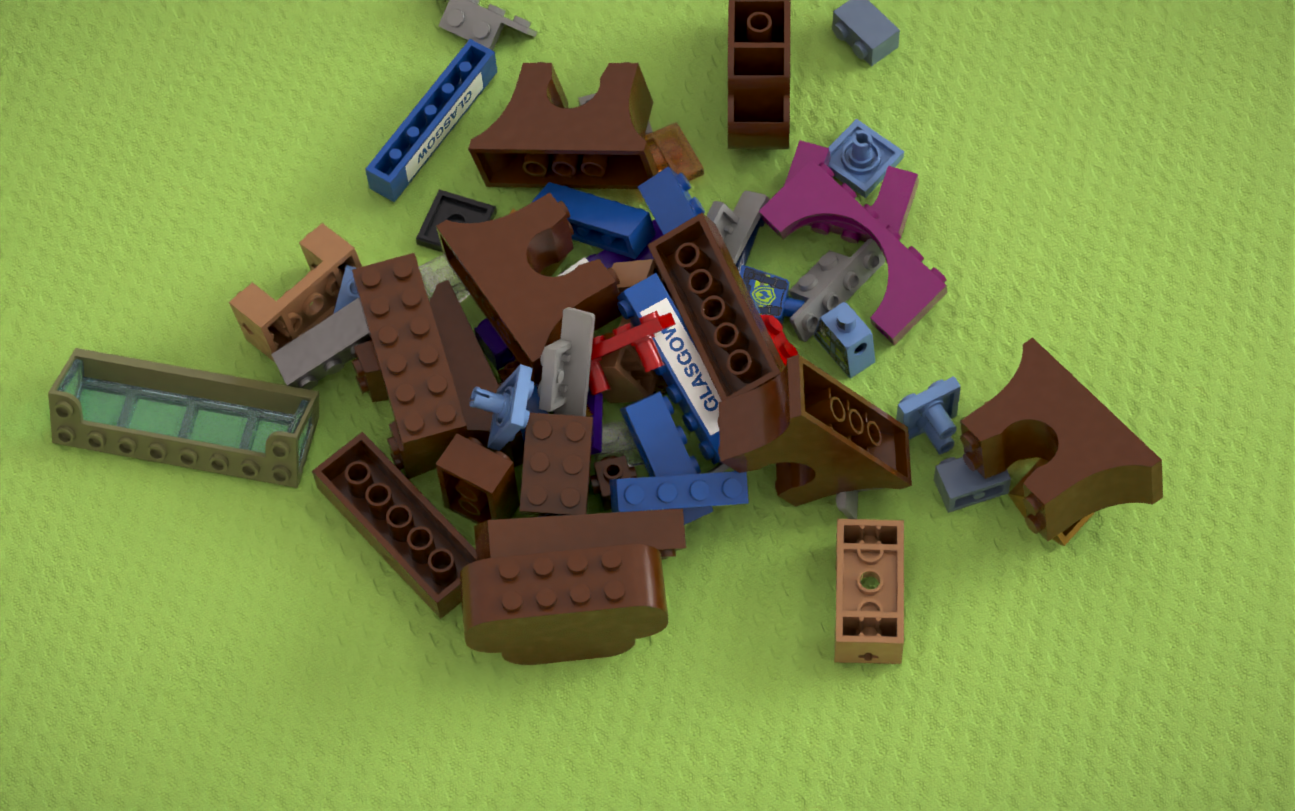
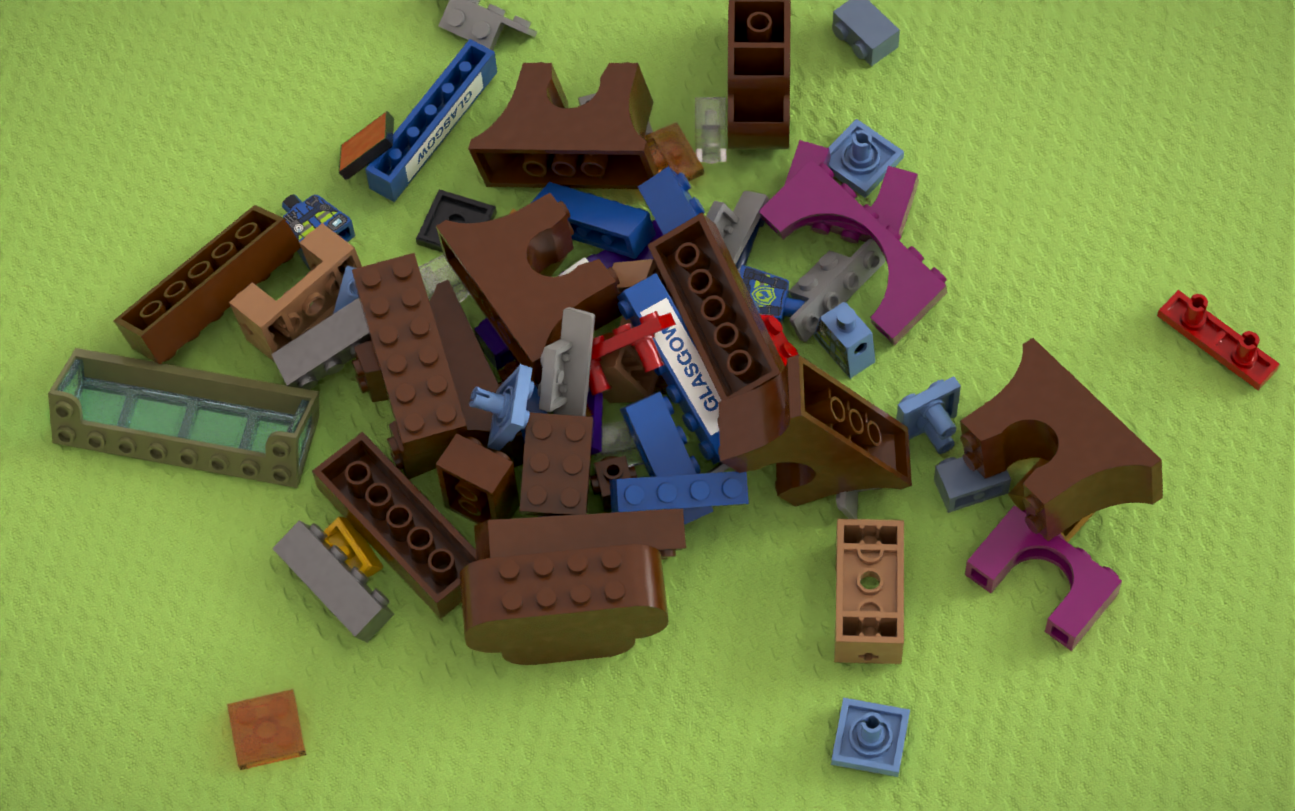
(207, 283): none -> reddish brown brick
(266, 729): none -> clear orange plate
(308, 215): none -> torso
(333, 581): none -> flat silver brick
(354, 545): none -> yellow slope
(366, 145): none -> tile
(710, 129): none -> clear brick
(870, 737): none -> medium blue plate
(1090, 584): none -> magenta arch
(1217, 339): none -> red plate

